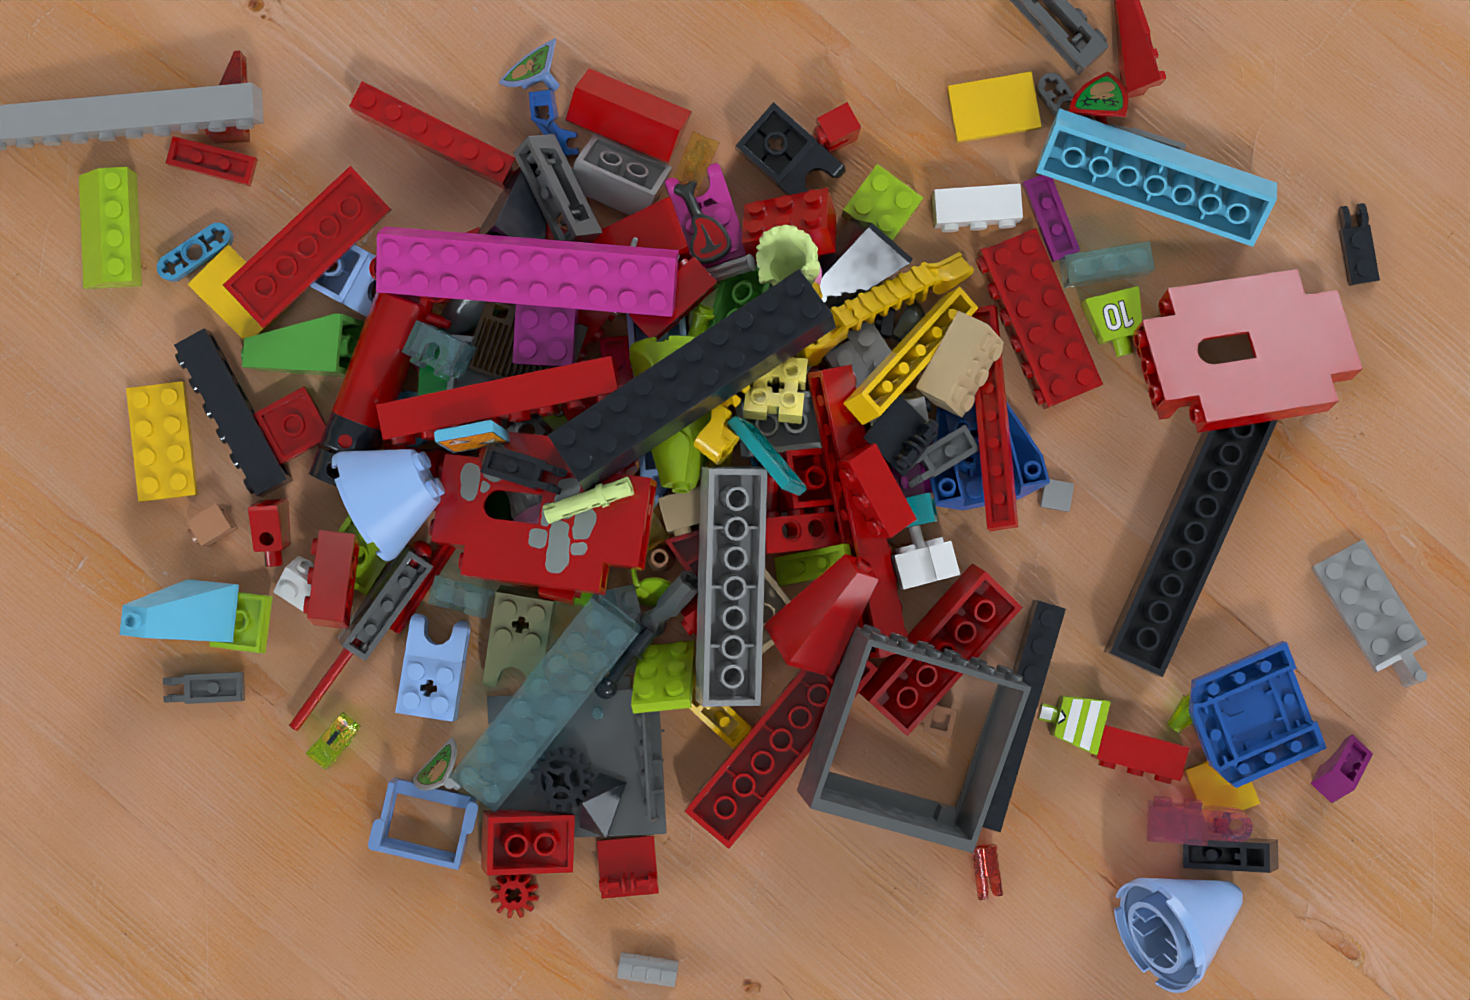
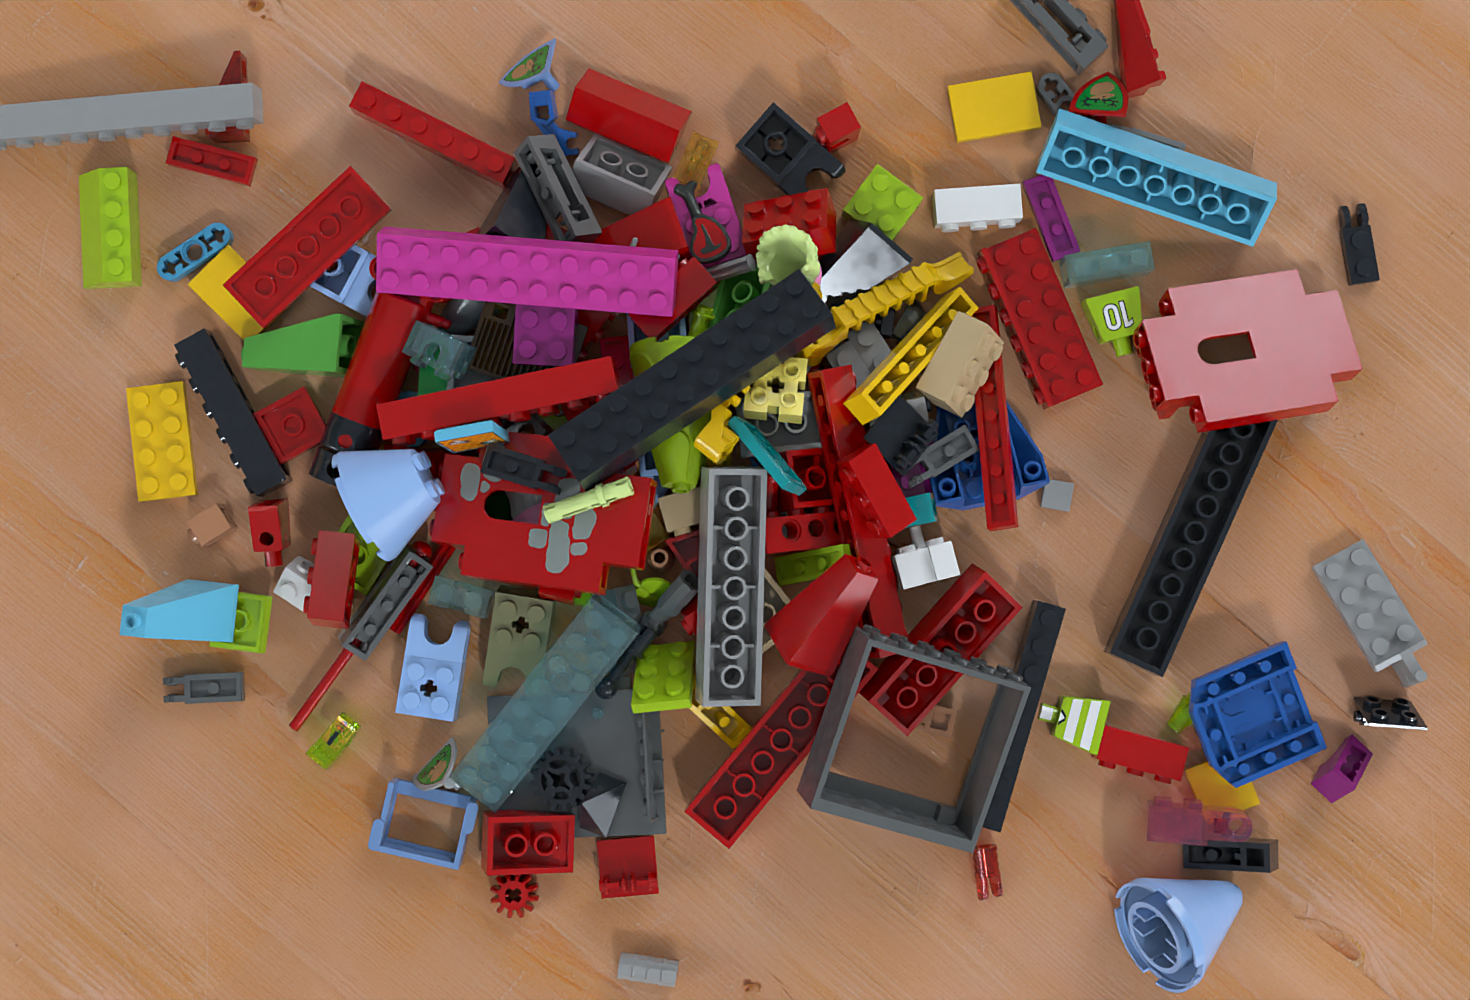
(1387, 713): none -> black hinge

